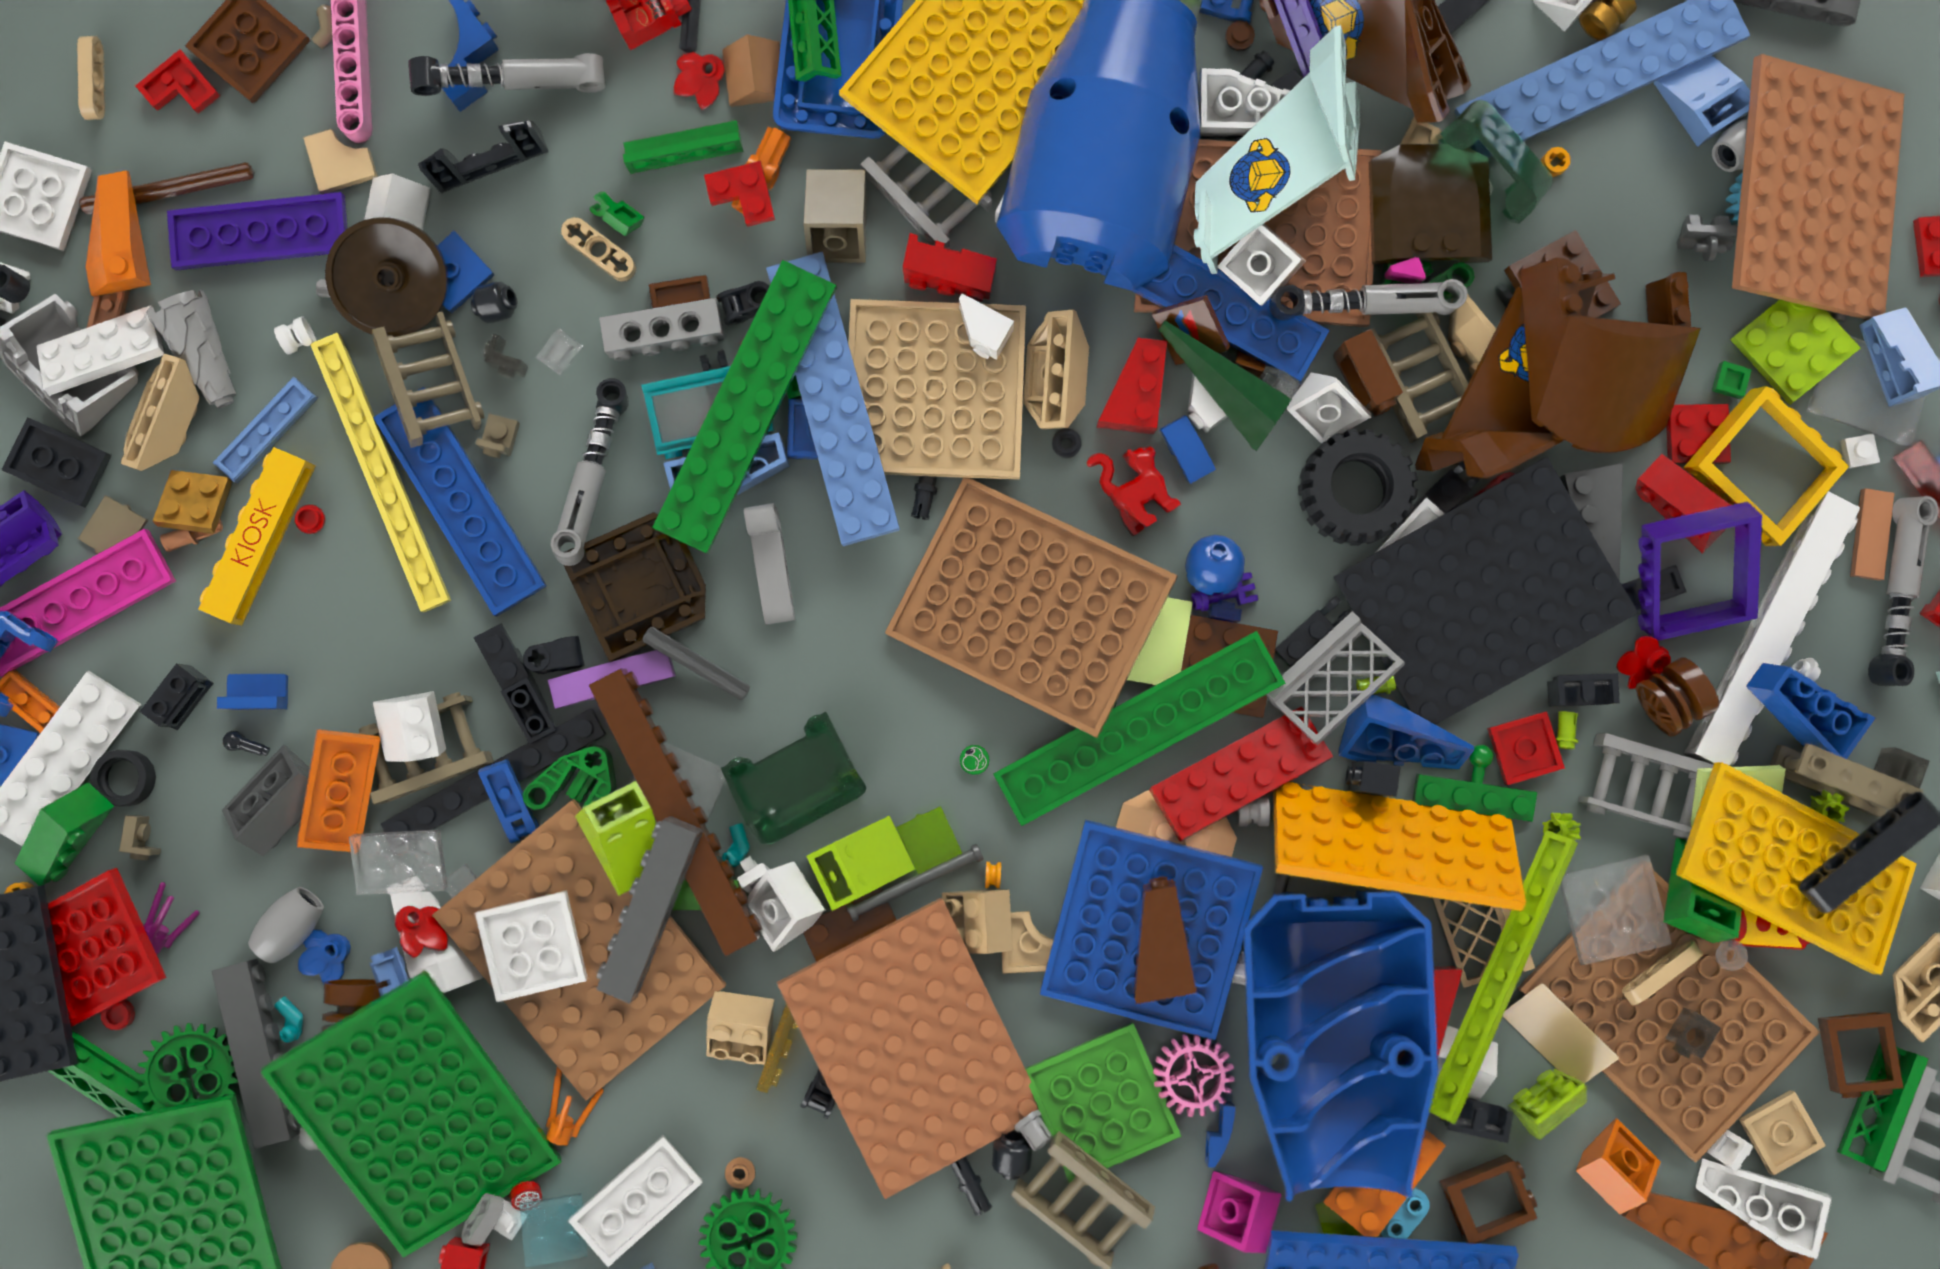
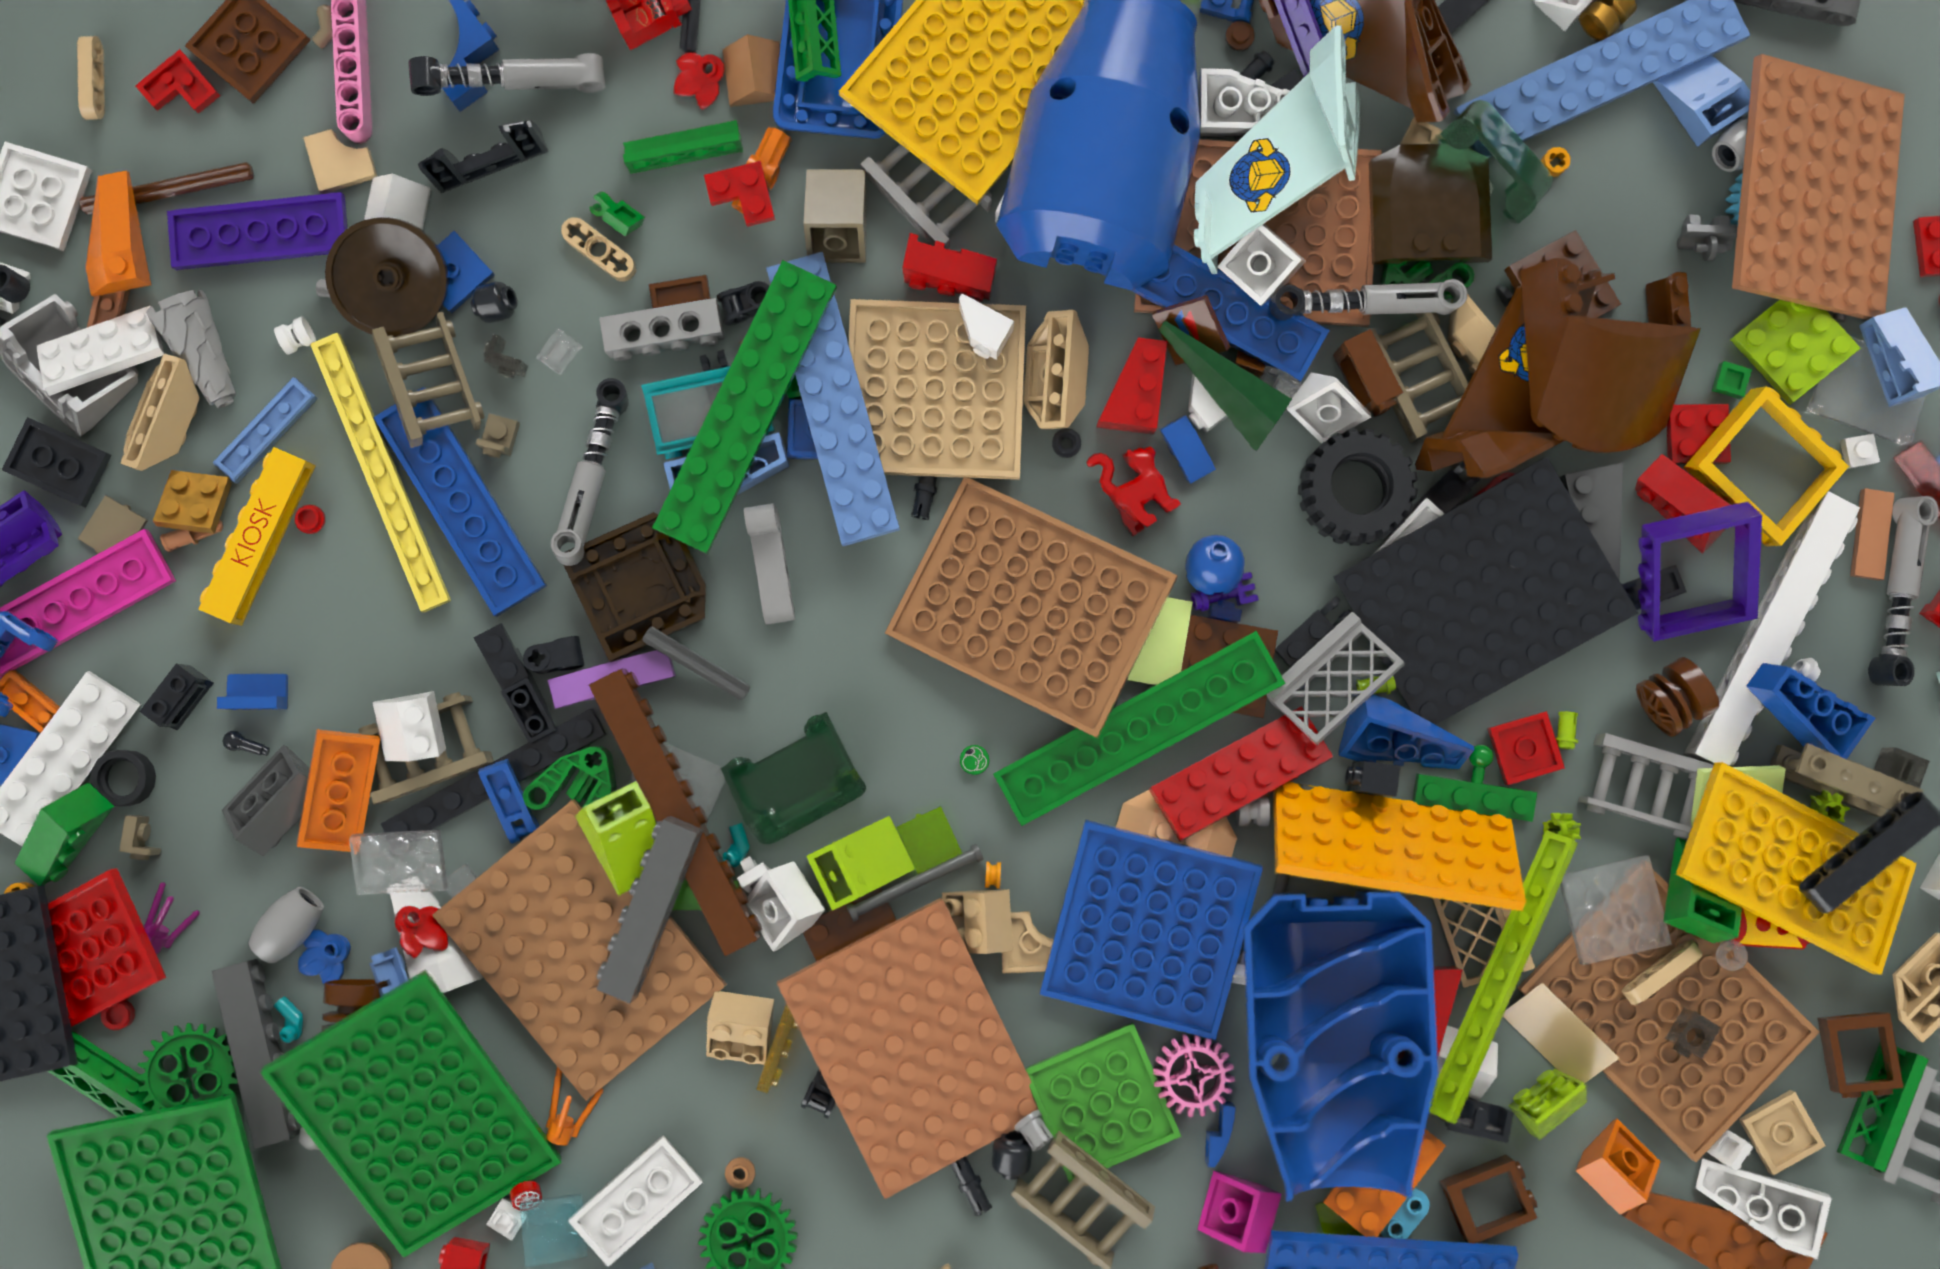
(482, 1220): light grey beam -> none
(531, 946): white plate -> none
(1162, 950): reddish brown slope -> none
(1406, 271): dark pink slope -> none
(1583, 690): black window -> none
(1643, 661): red plate -> none

